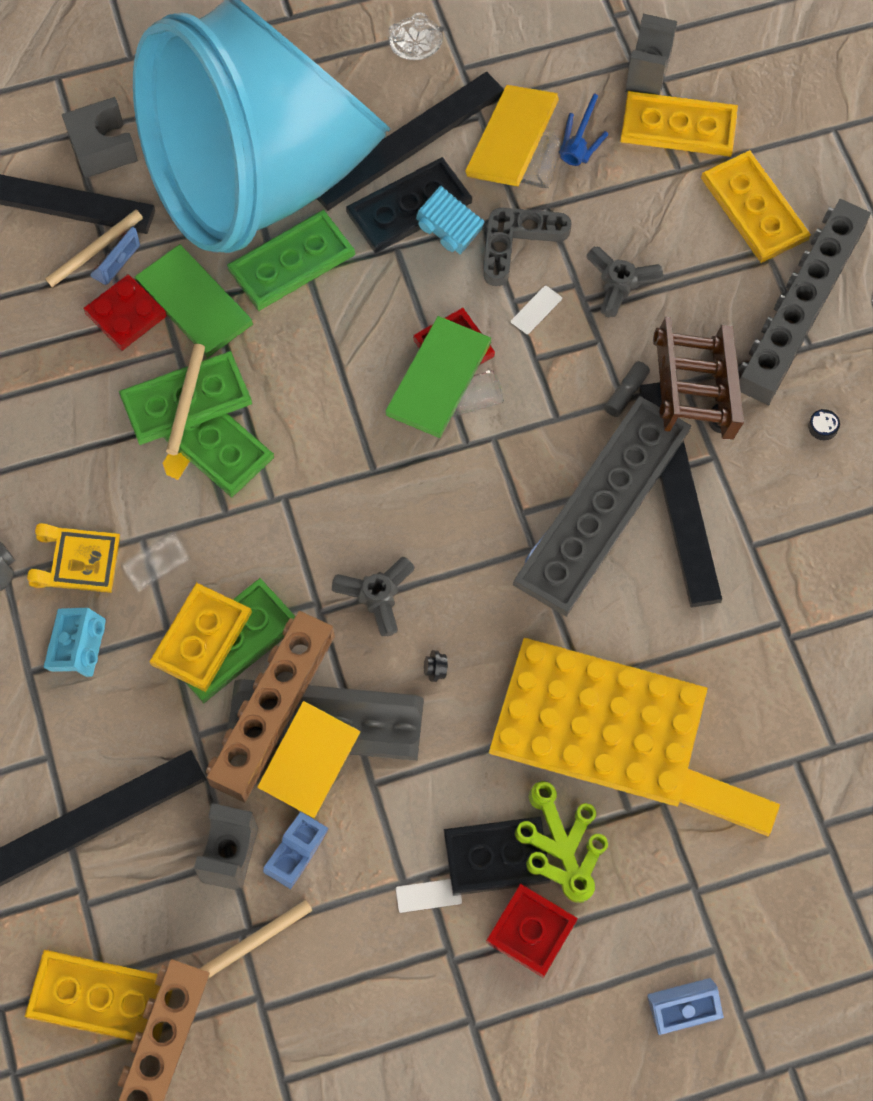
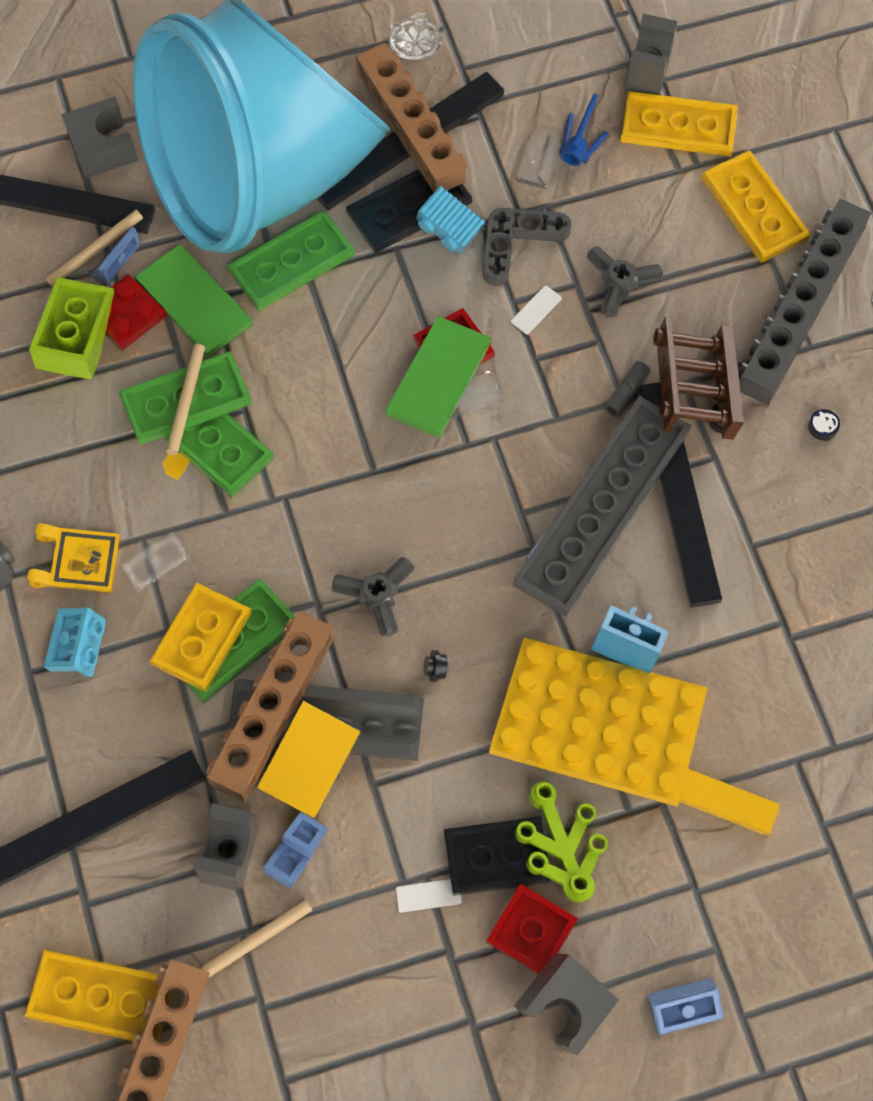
(72, 328): none -> lime slope
(400, 102): none -> medium nougat brick
(512, 135): yellow tile -> none
(581, 994): none -> dark grey piece
(630, 639): none -> dark azure brick

